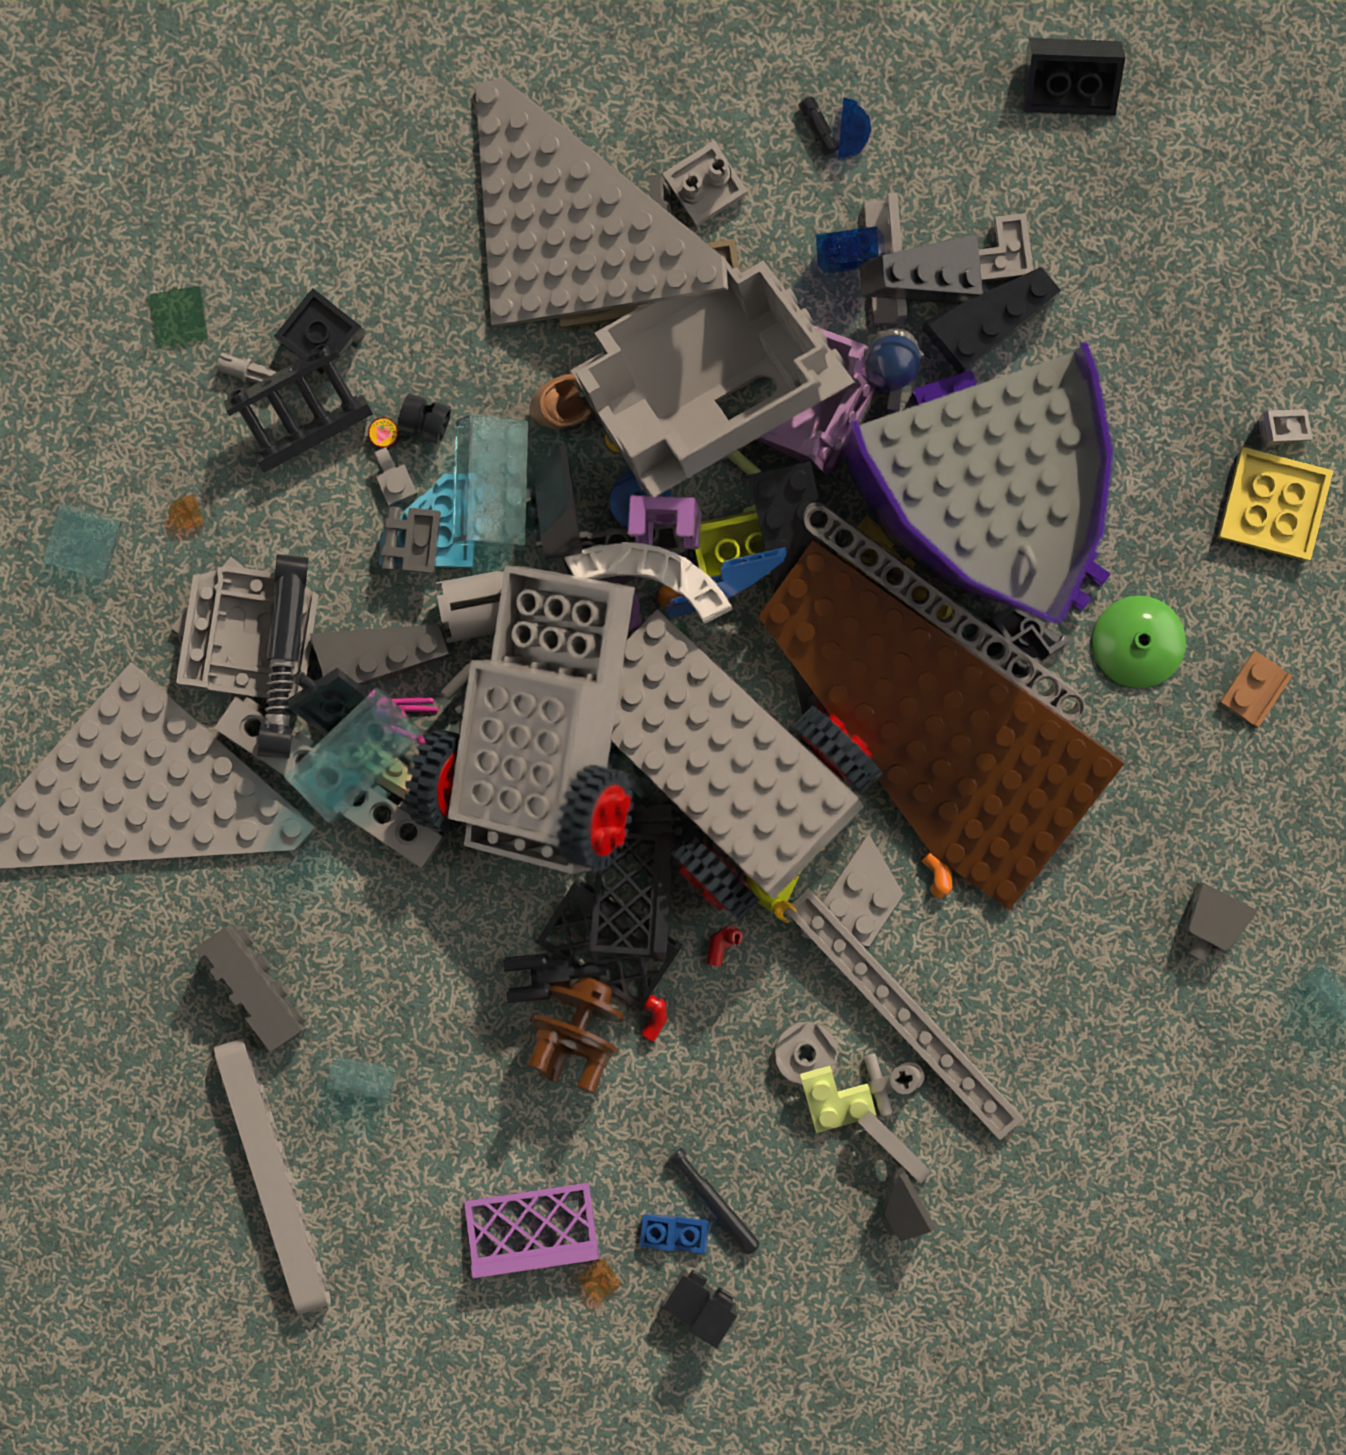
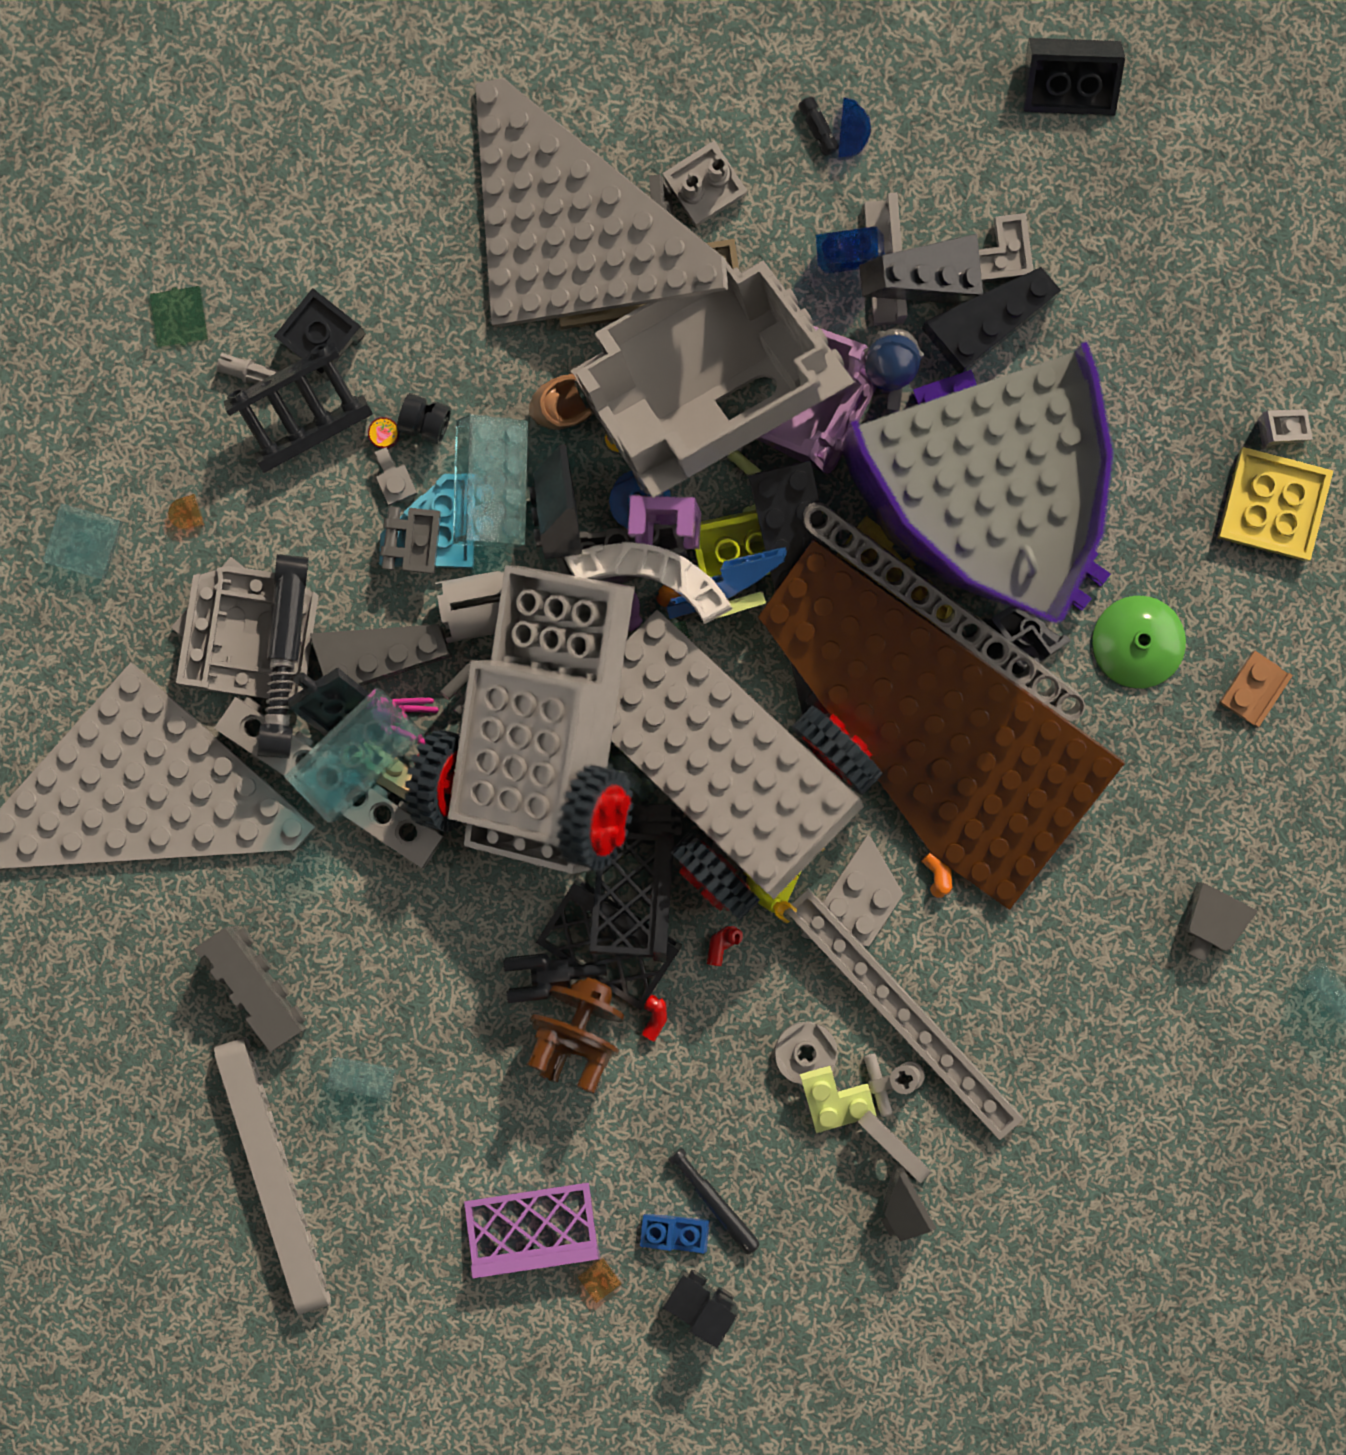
(745, 603): none -> yellowish green tile

